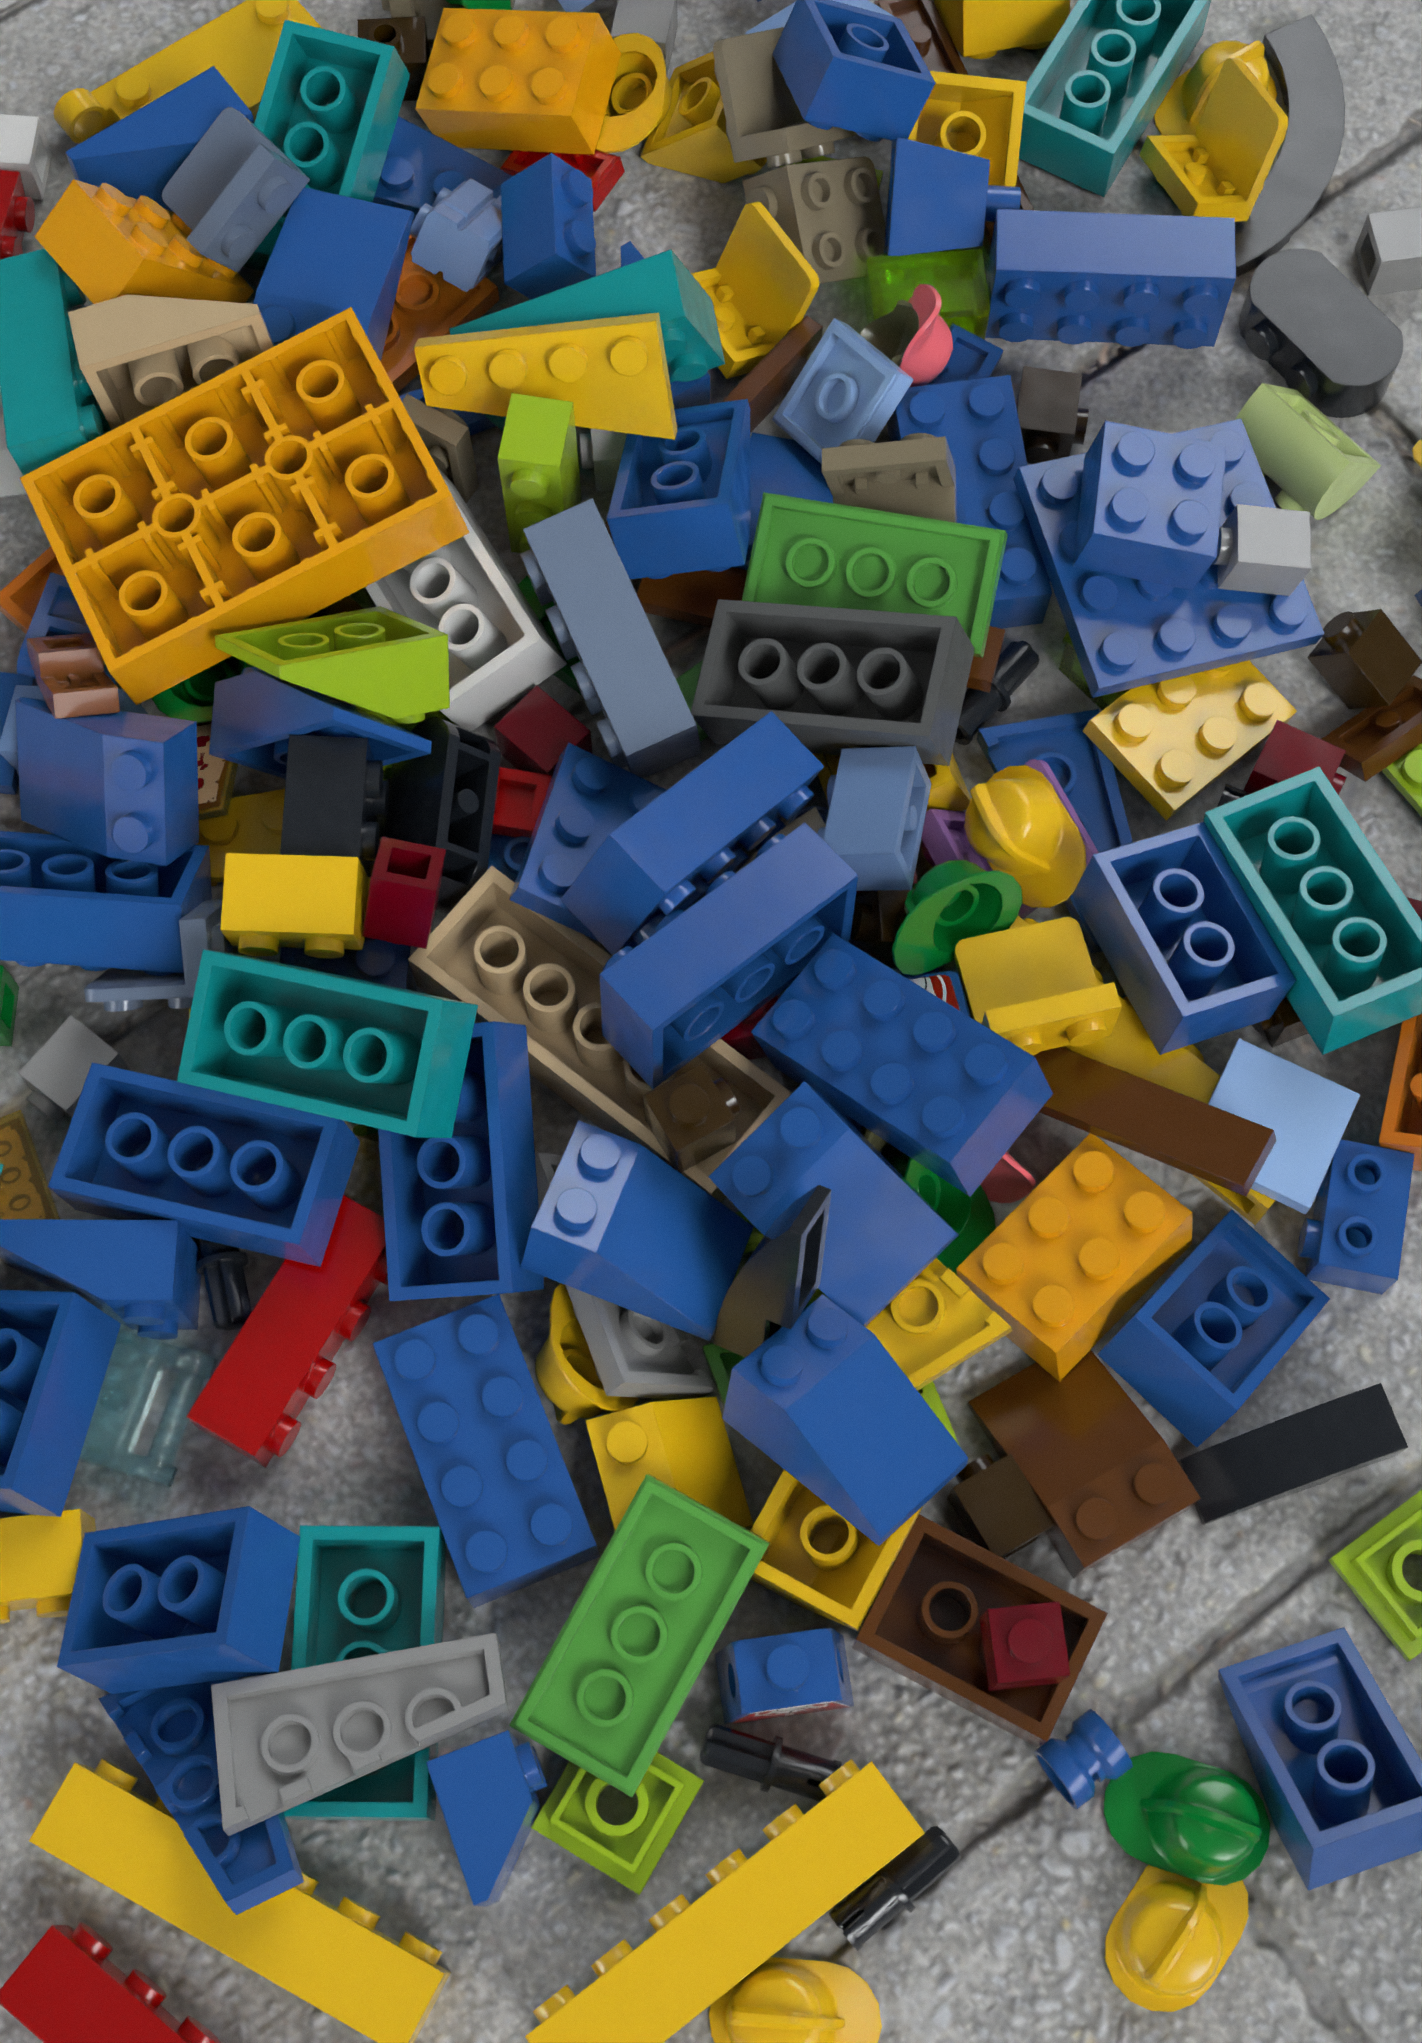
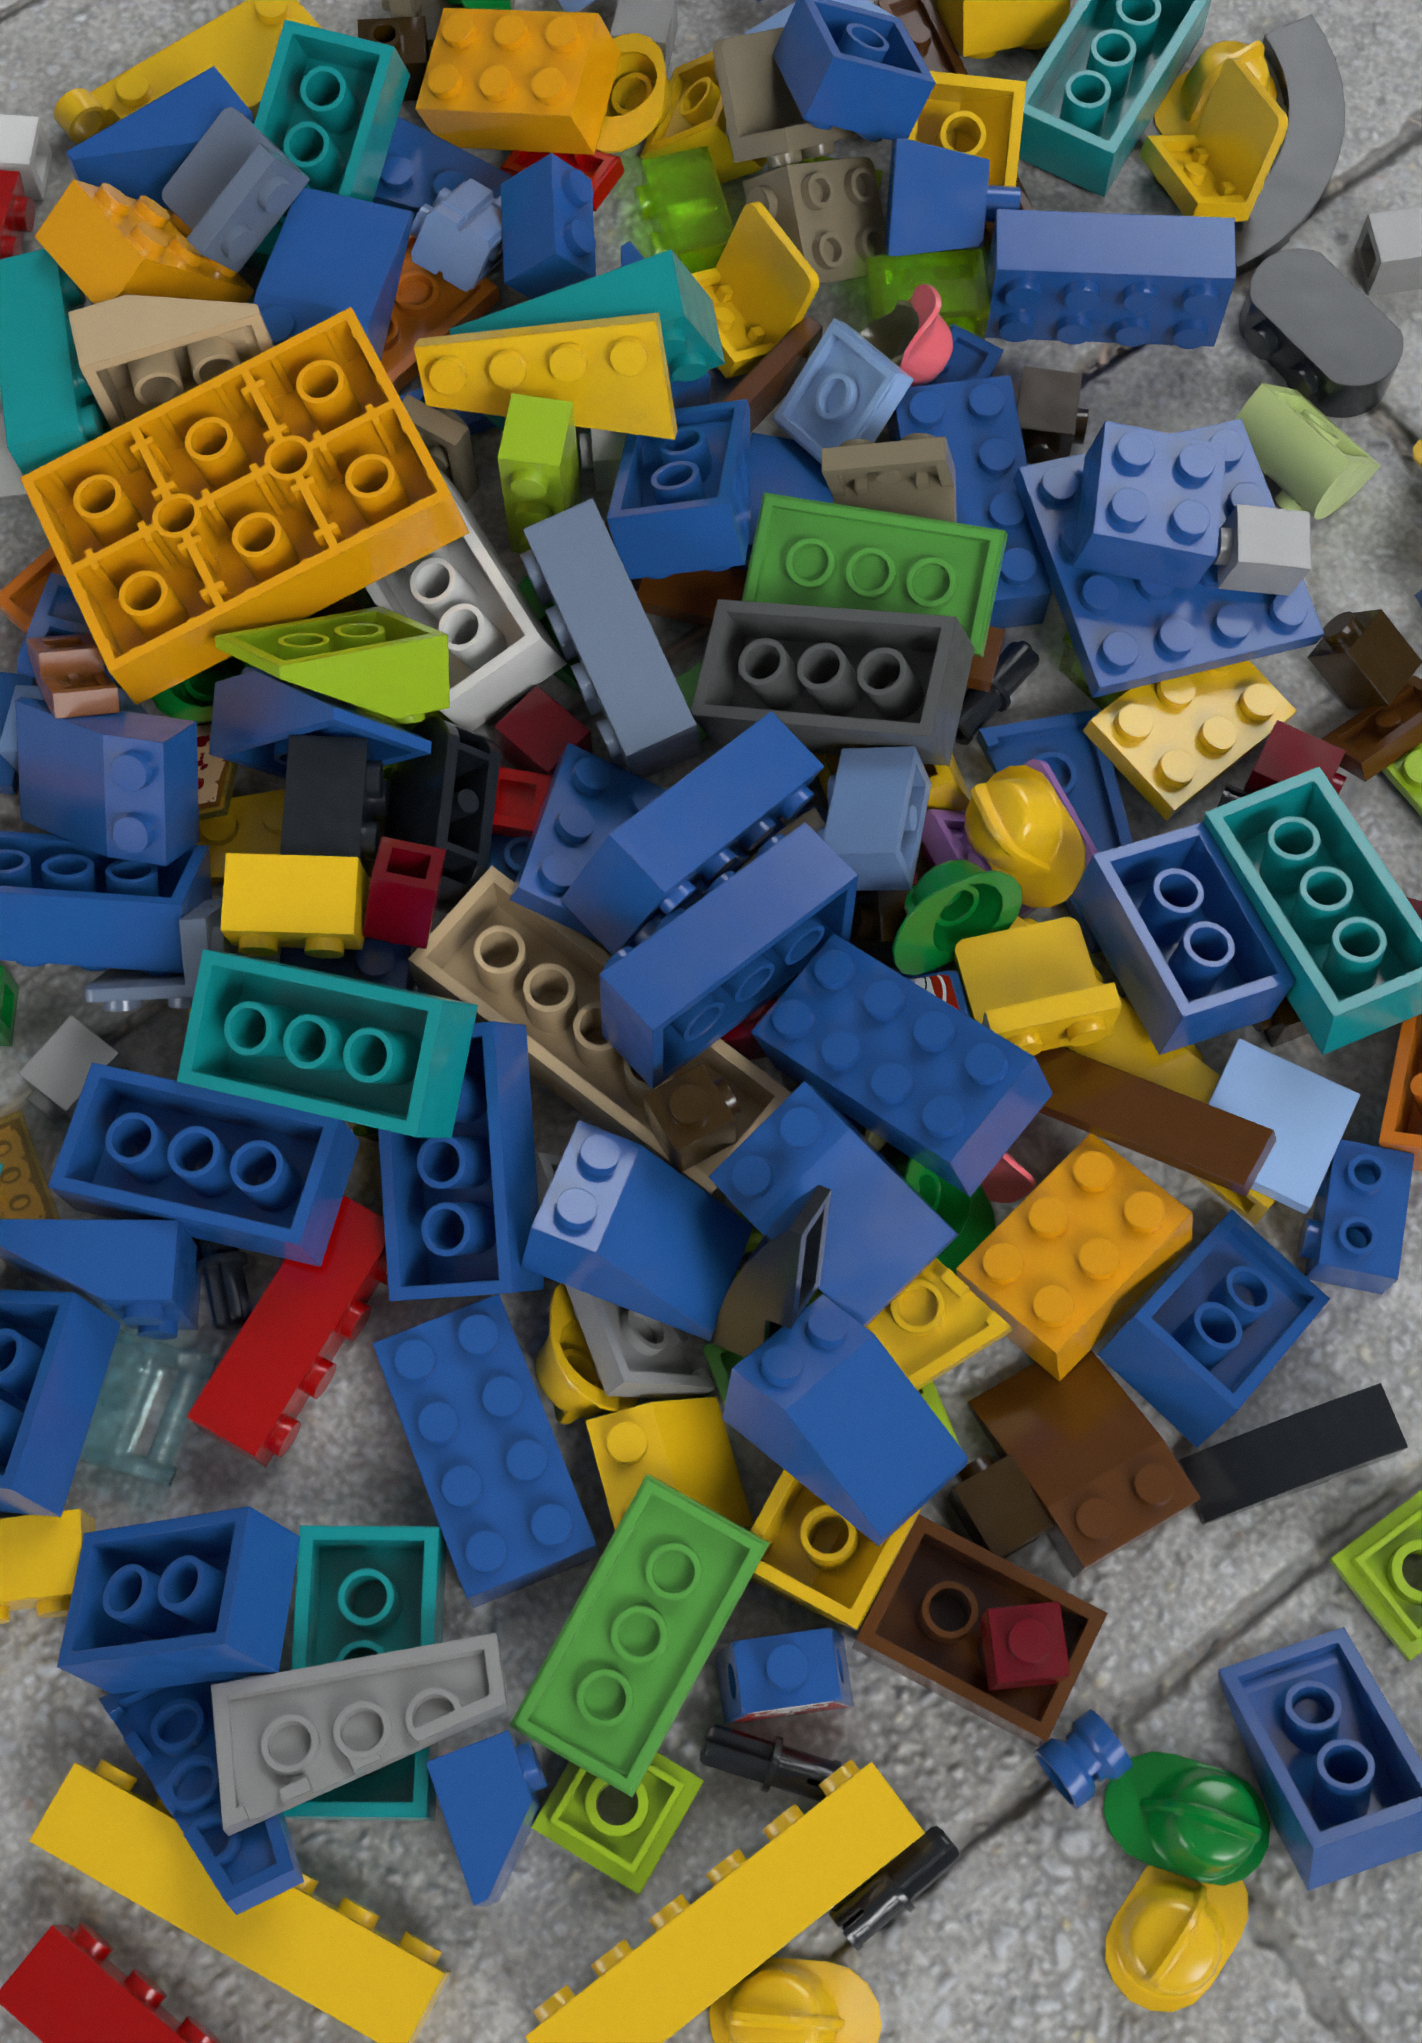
(684, 207): none -> clear neon green brick

